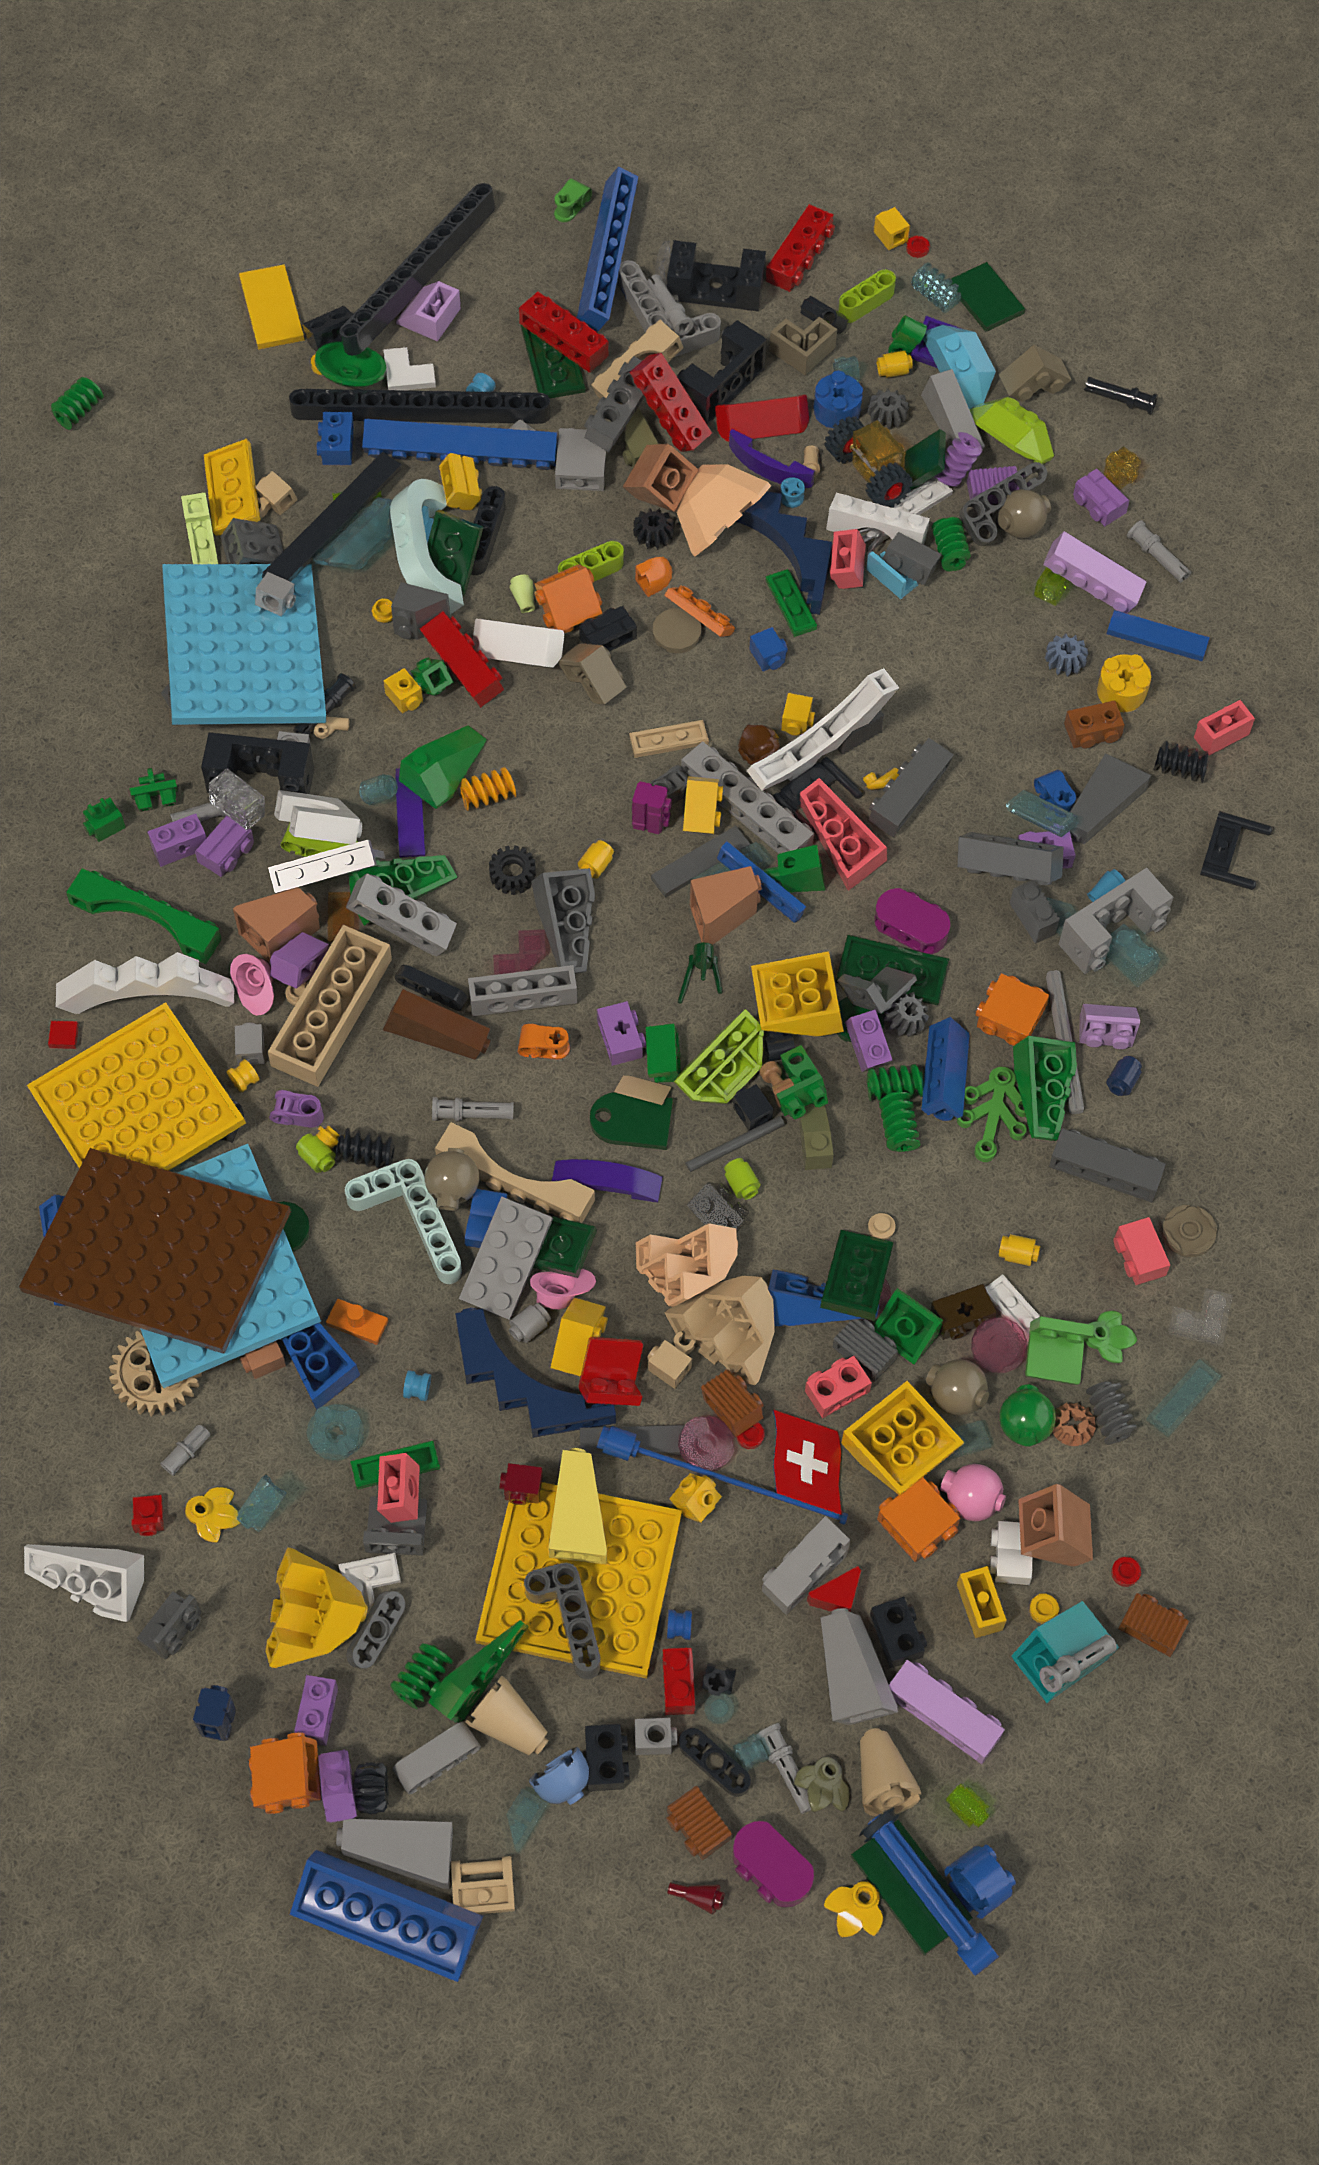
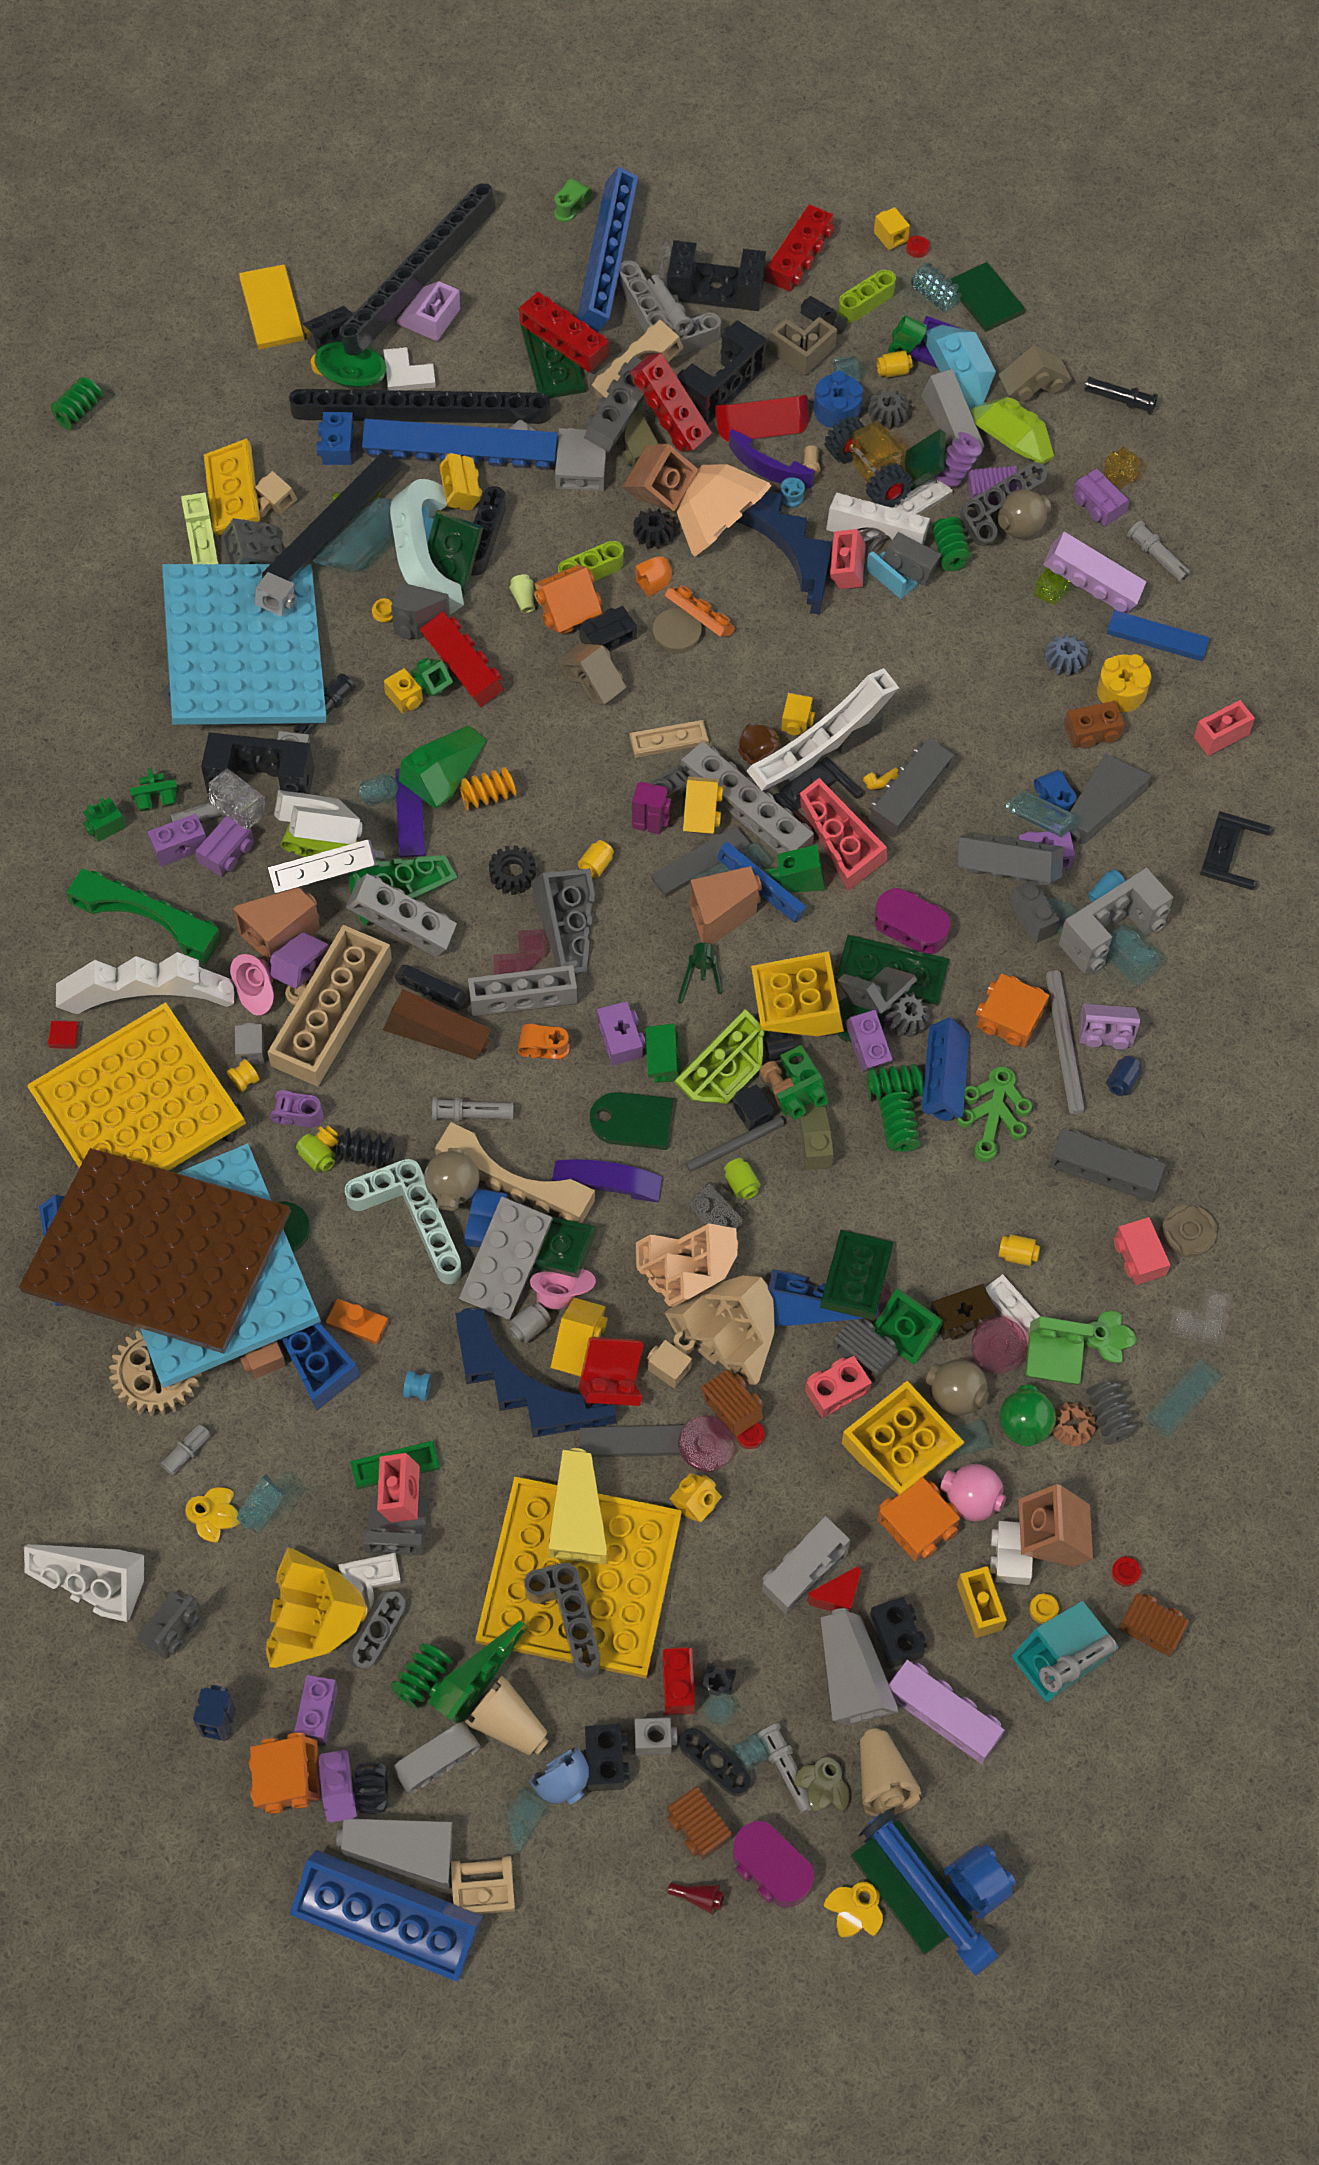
(147, 1515): red bracket -> none
(323, 730): tan arm -> none
(329, 1417): clear light blue plate -> none
(338, 913): clear orange tile -> none
(481, 383): dark azure wheel -> none
(518, 642): white piece -> none
(522, 1483): dark red brick -> none
(642, 1089): tan sticker -> none
(679, 1624): blue wheel -> none
(768, 649): blue brick -> none
(791, 602): green tile -> none
(803, 1464): flag -> none
(881, 1226): tan plate -> none
(968, 1806): clear neon green brick -> none
(1043, 1079): green wedge -> none
(1182, 761): black piece -> none

